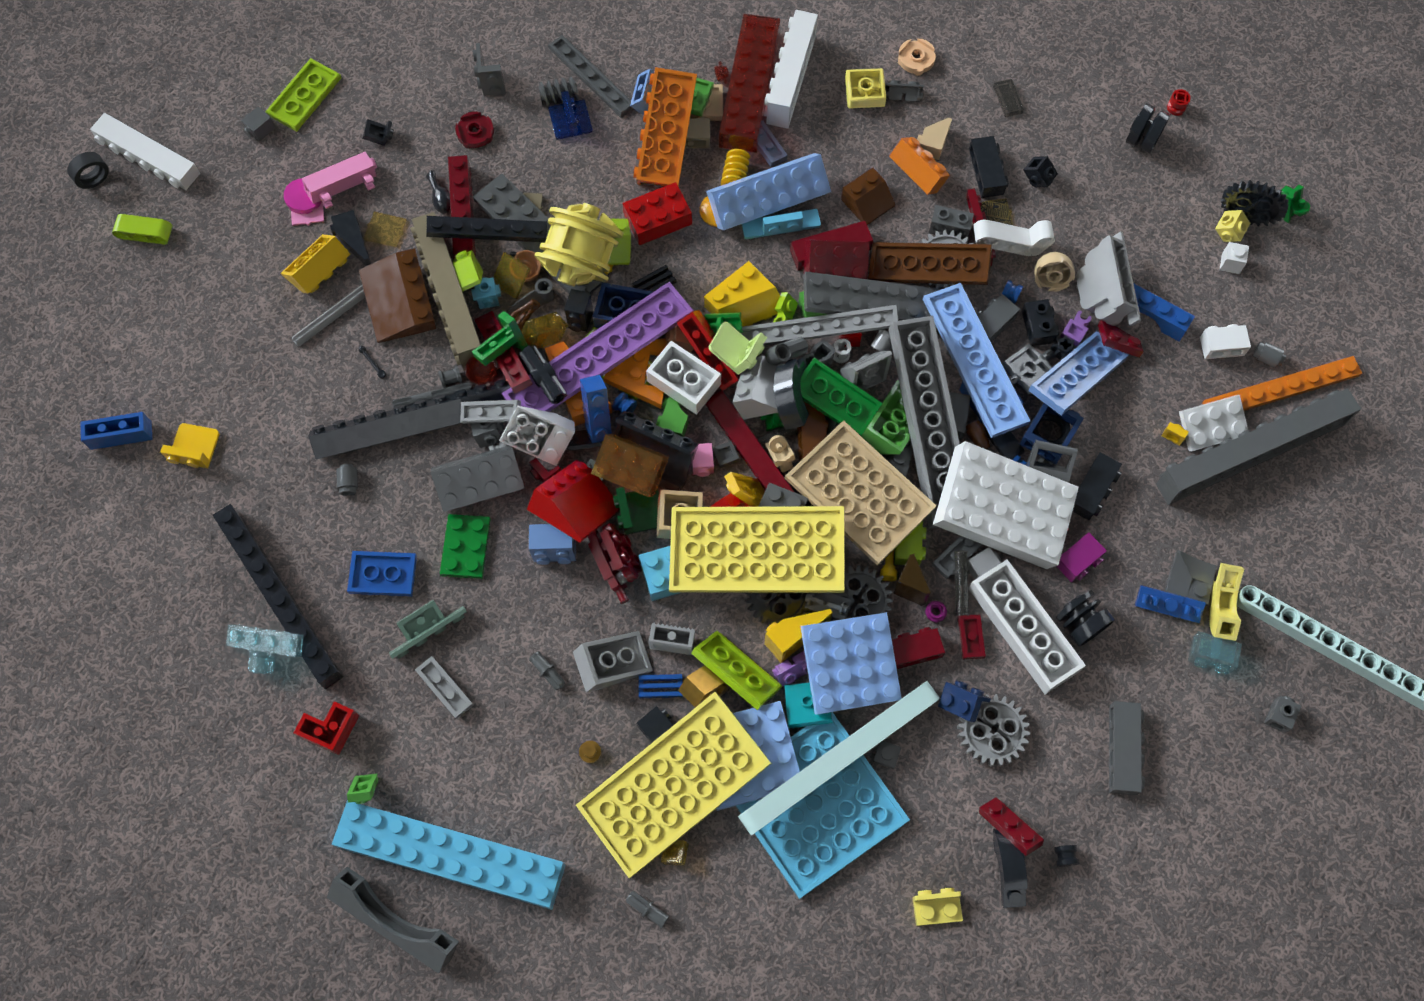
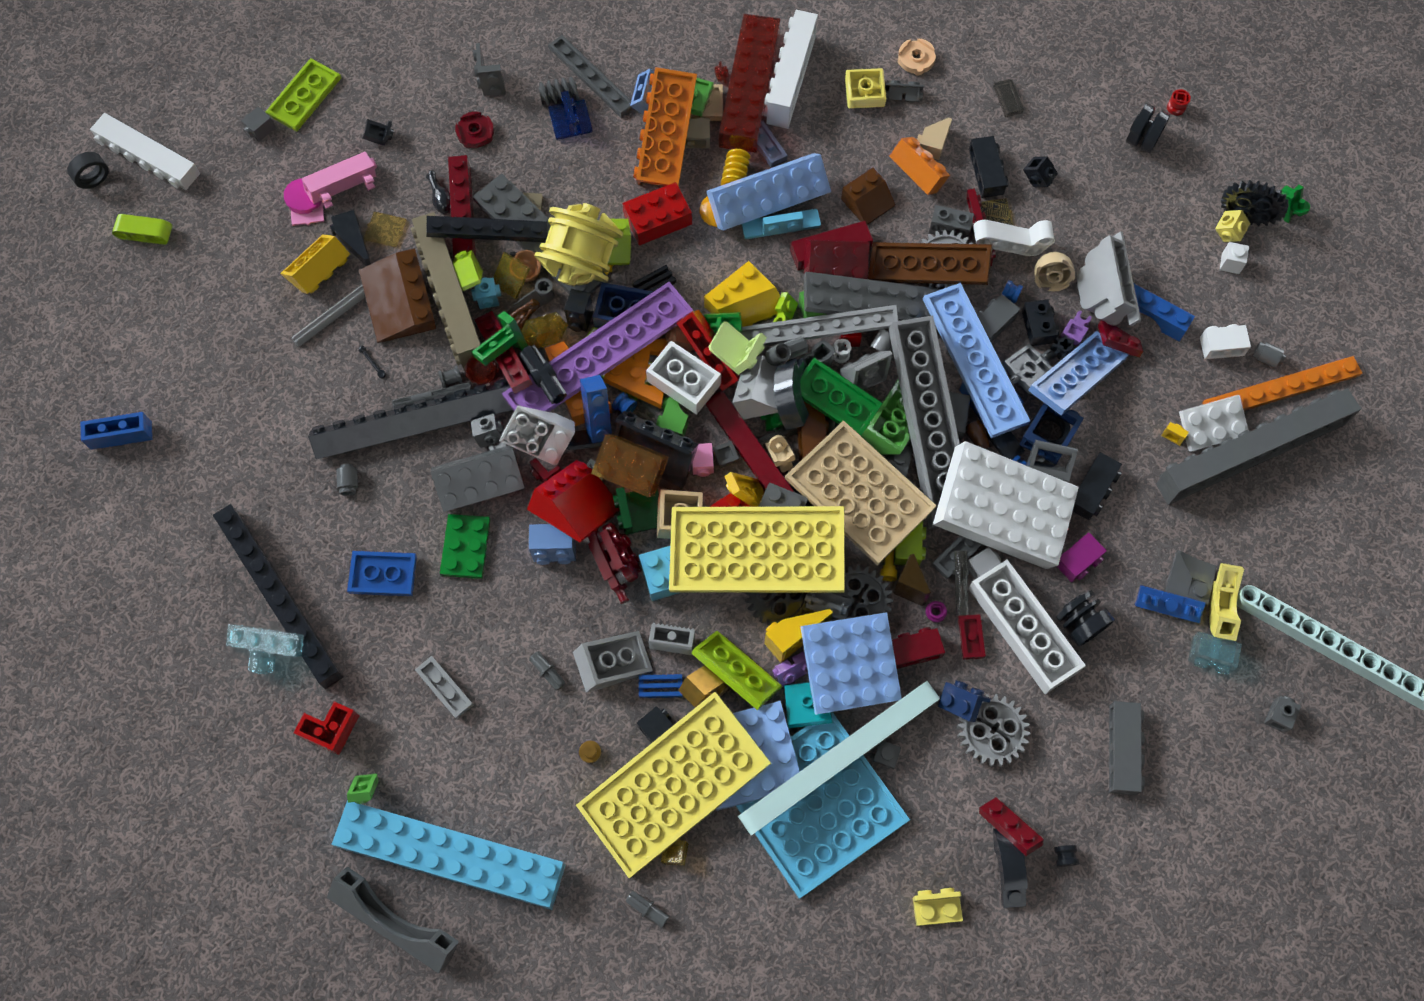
(192, 446): yellow bracket -> none
(423, 623): sand green bracket -> none
(488, 411): light grey tile -> none

